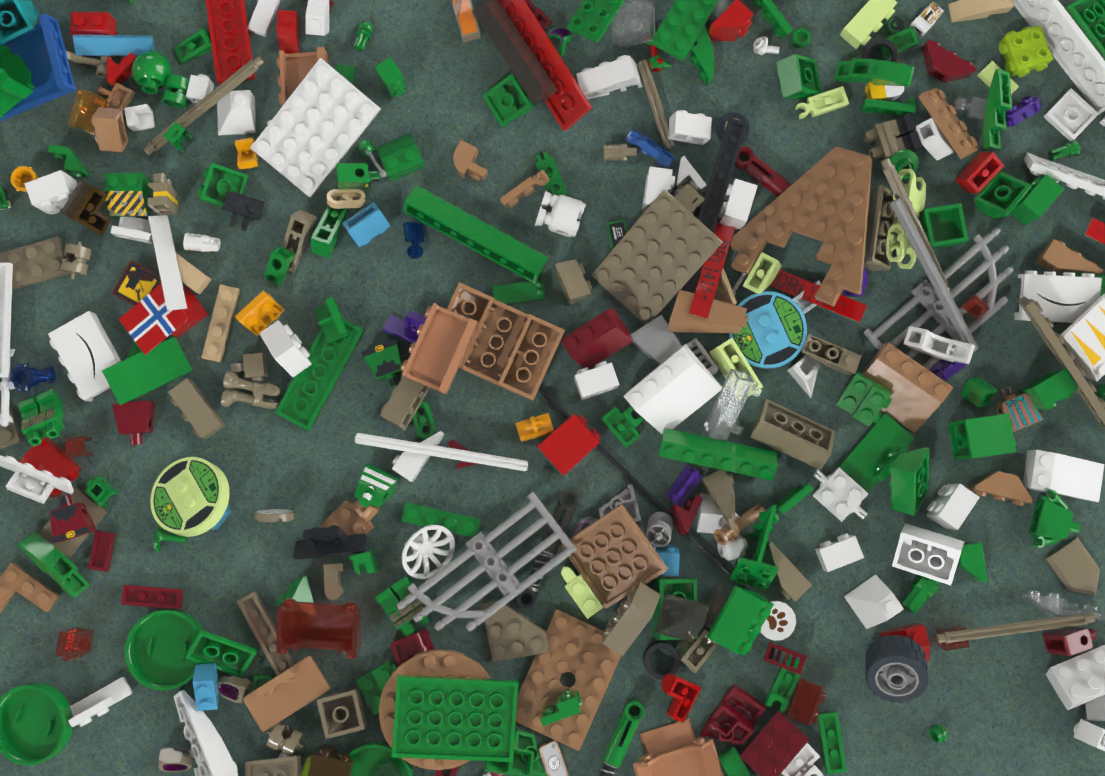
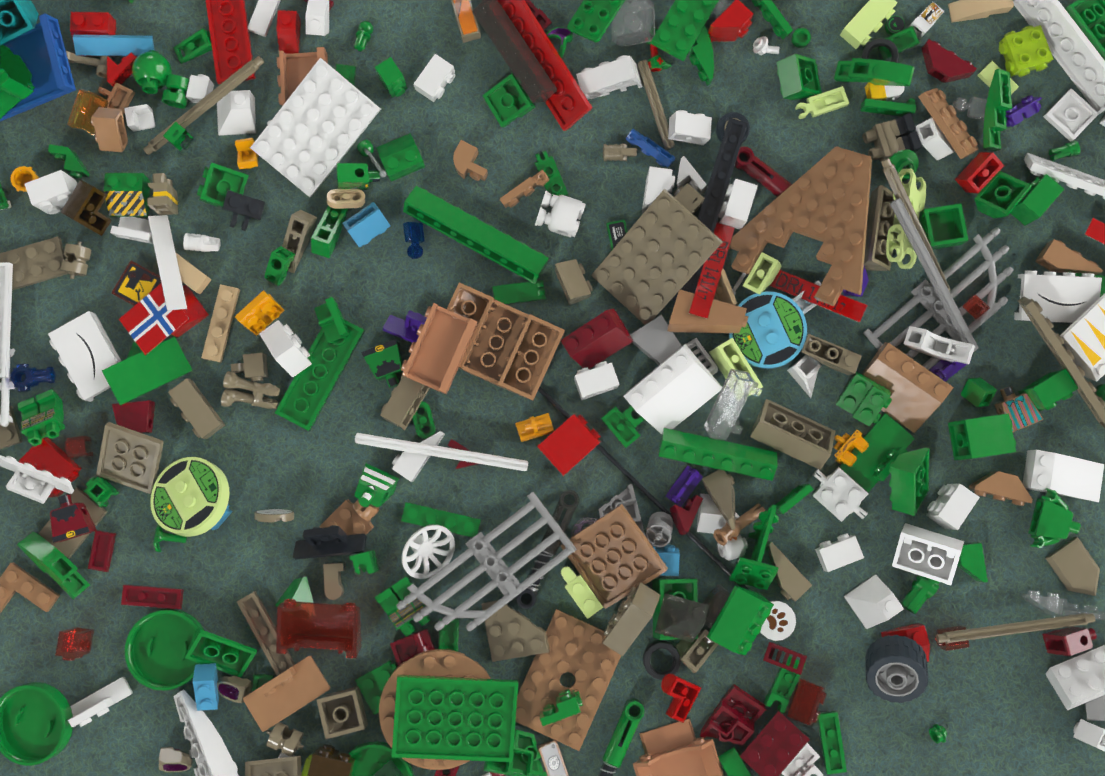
(129, 457): none -> dark tan plate
(434, 78): none -> white brick
(449, 636): none -> green plate
(848, 444): none -> light orange hips

